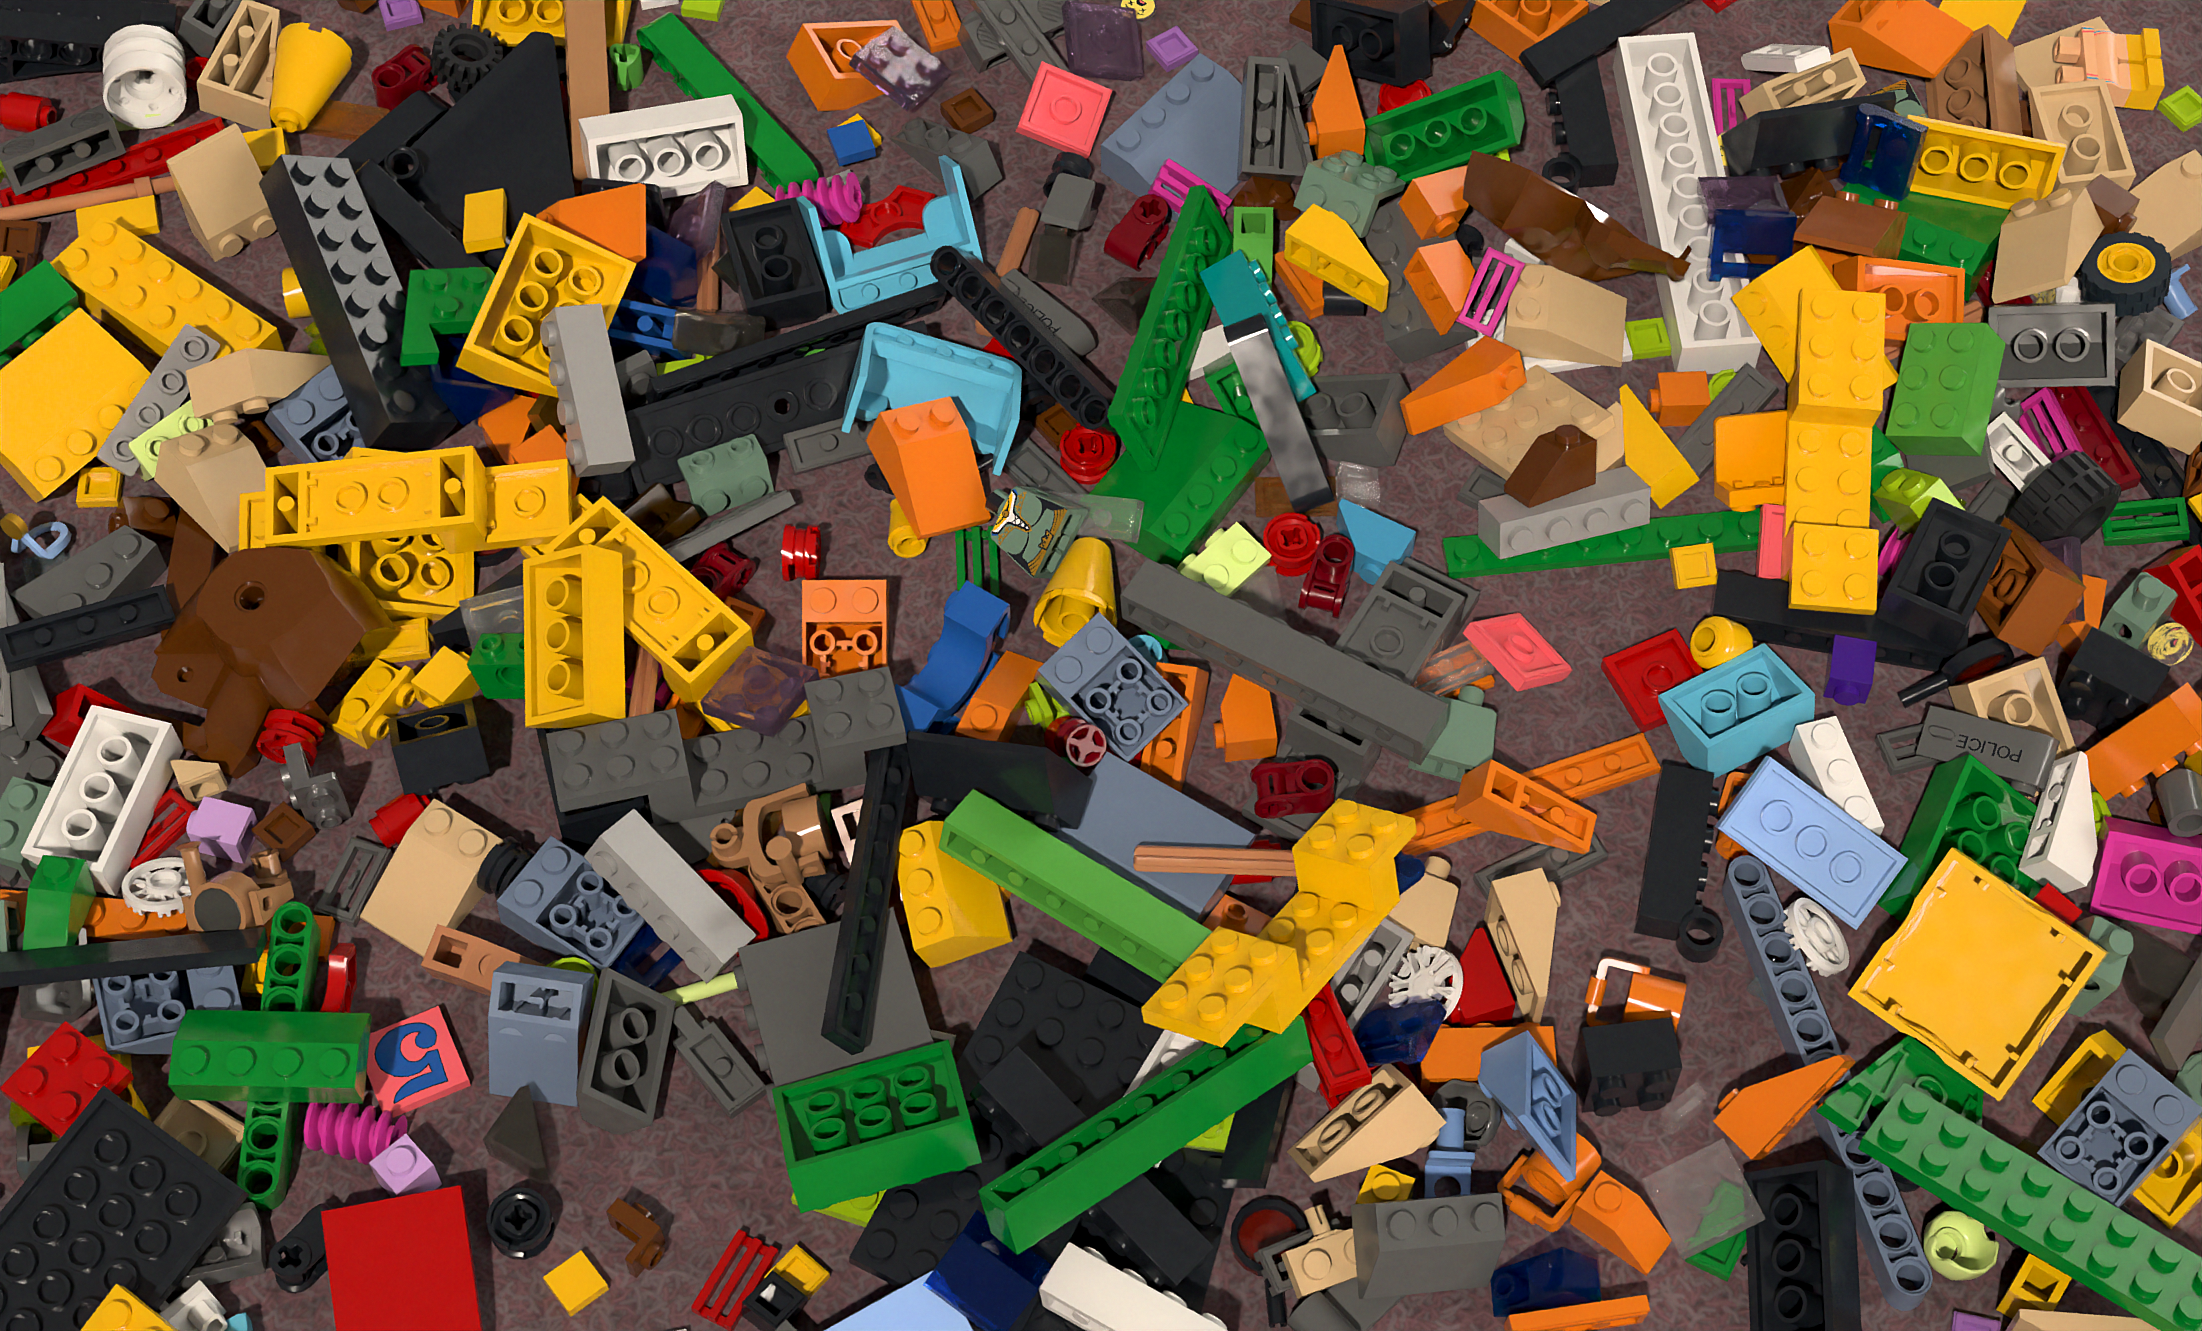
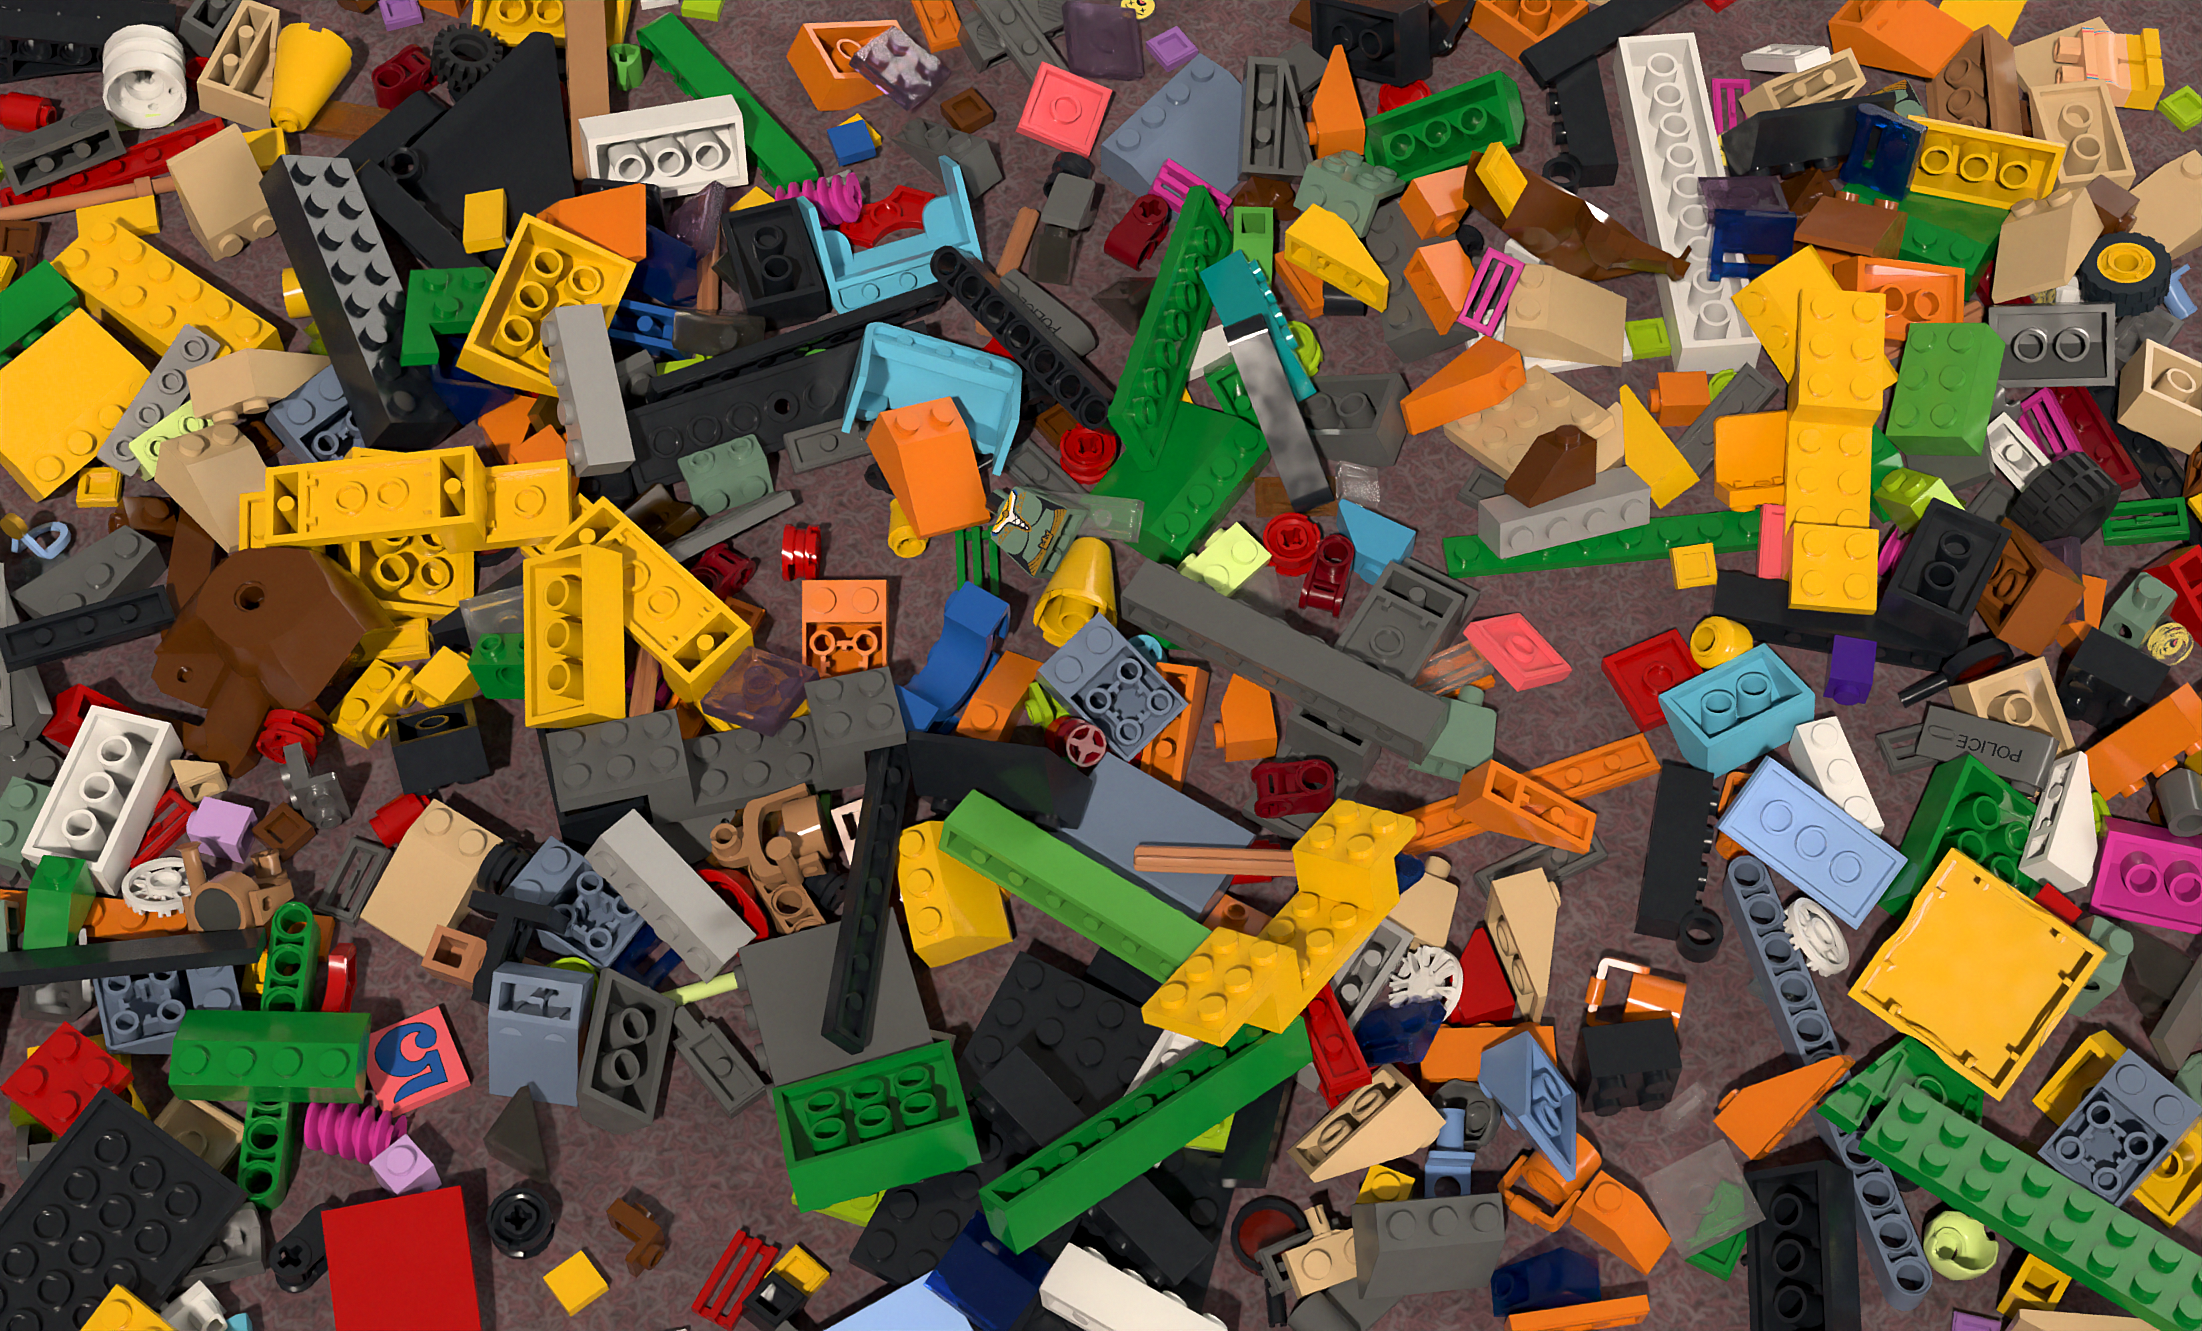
(510, 934): none -> black bracket
(1501, 177): none -> yellow tile

